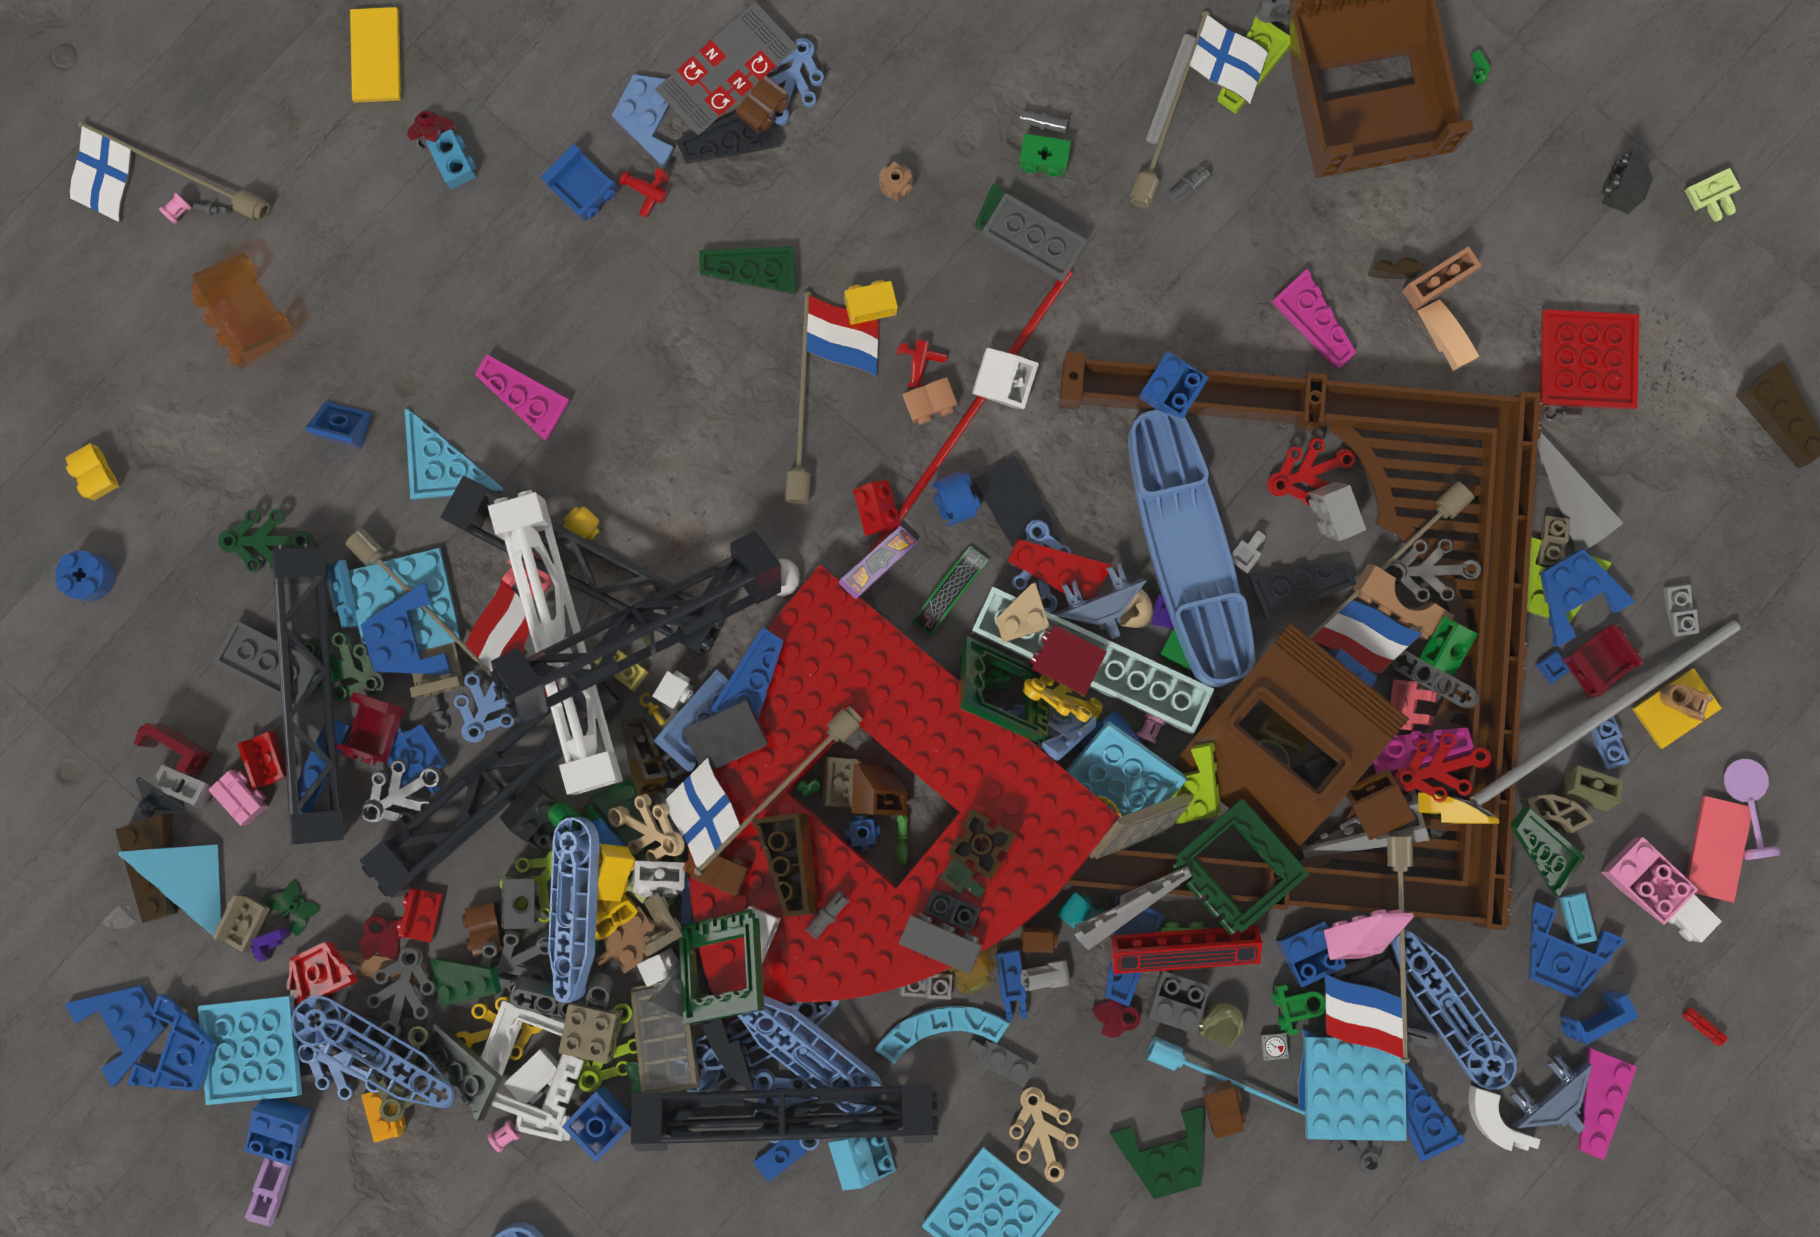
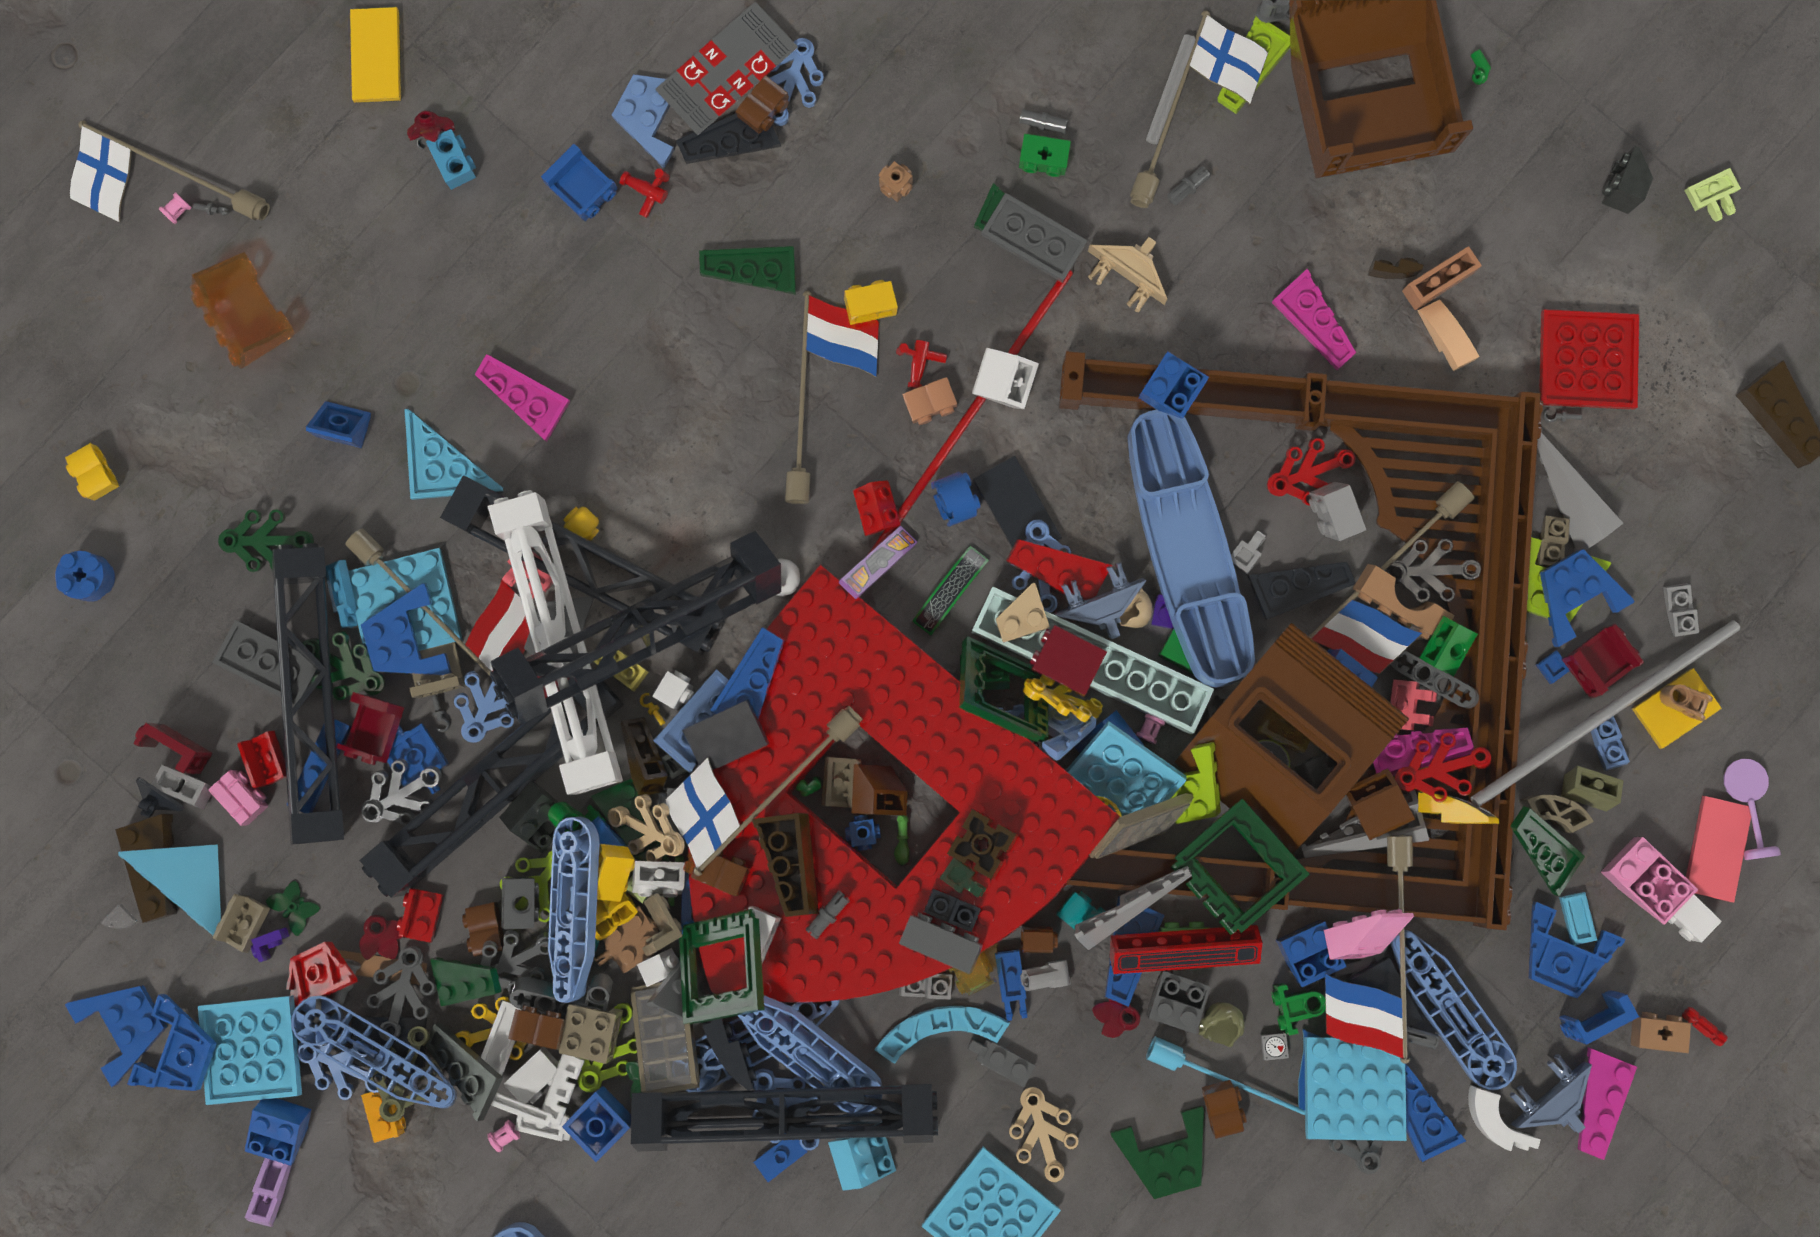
(537, 1028): none -> reddish brown brick
(1133, 264): none -> tan connector
(1674, 1038): none -> medium nougat brick

